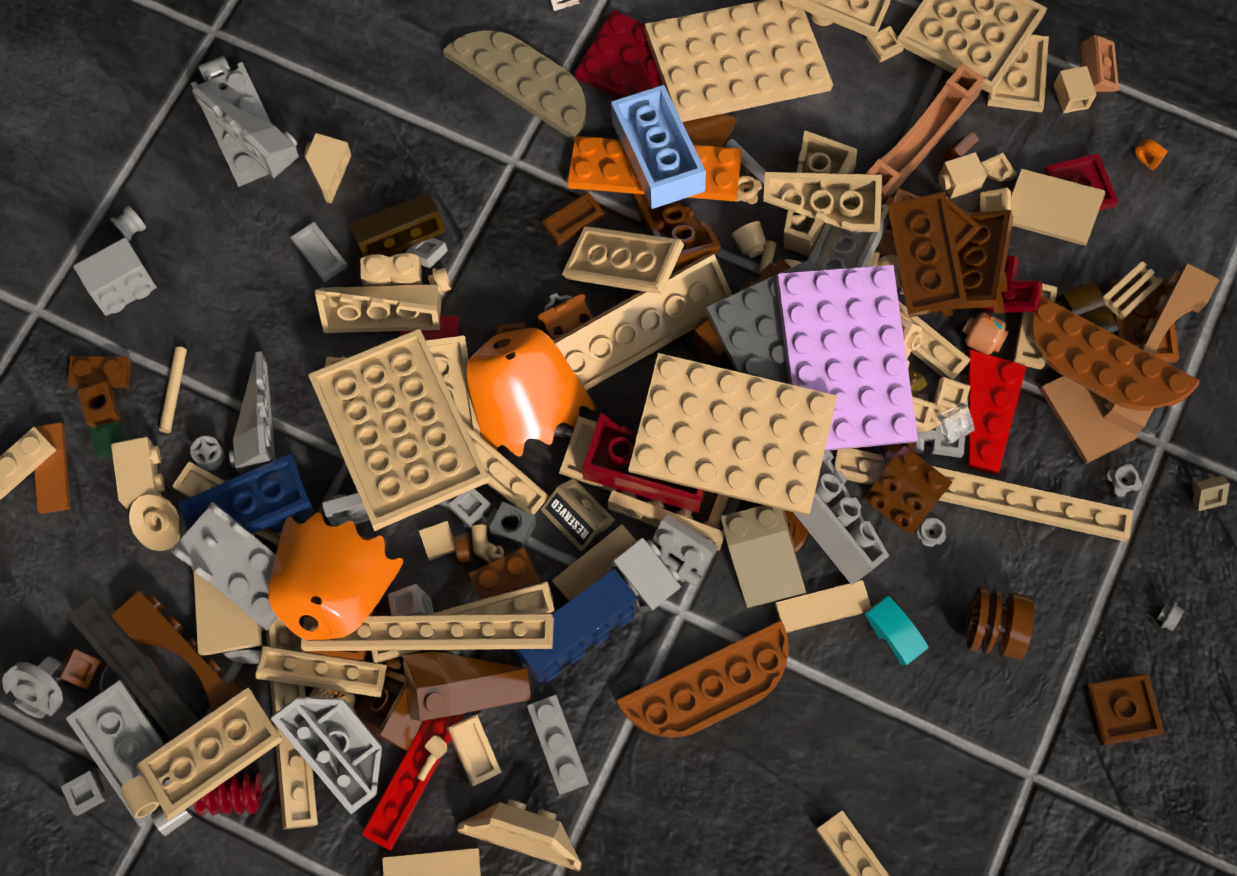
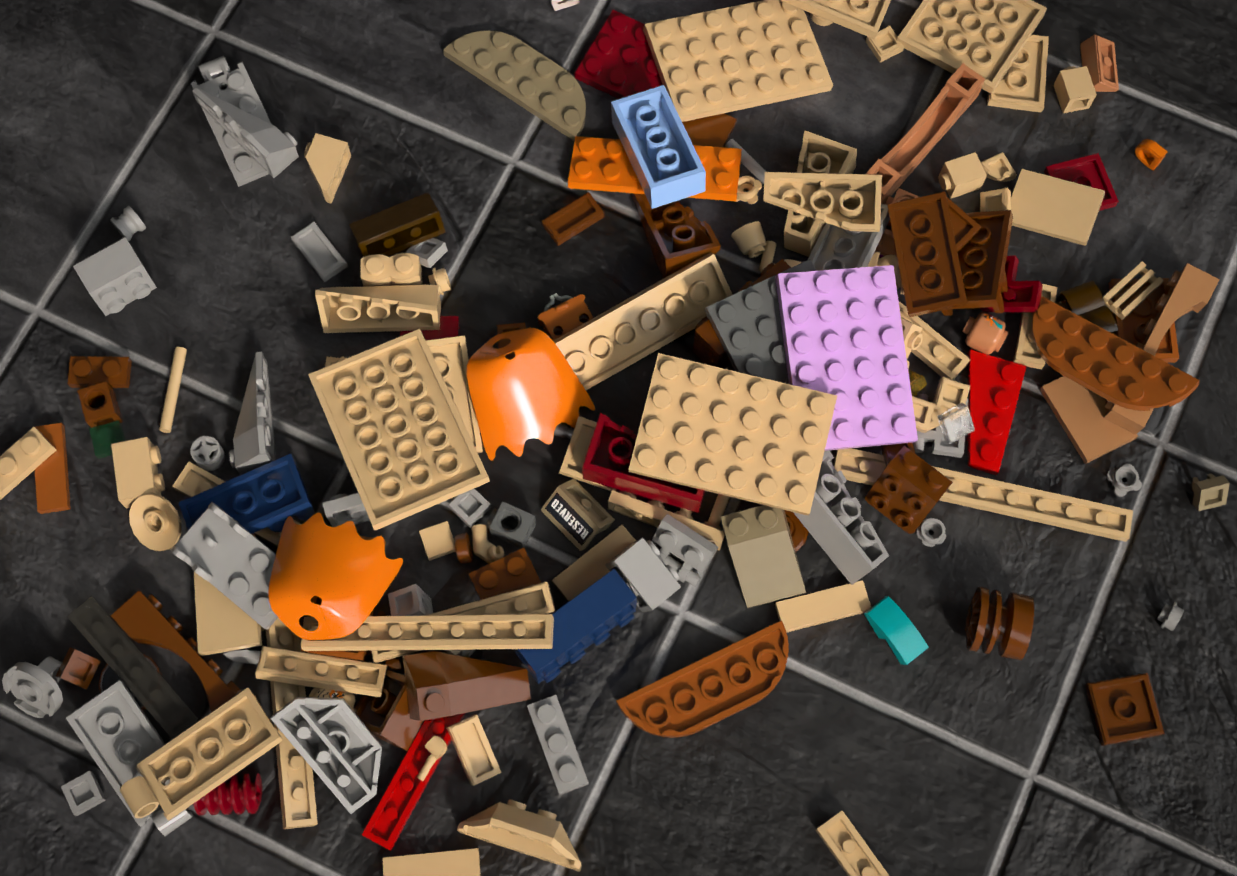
(507, 479): tan tile -> none
(623, 259): tan tile -> none
(961, 146): reddish brown tile -> none

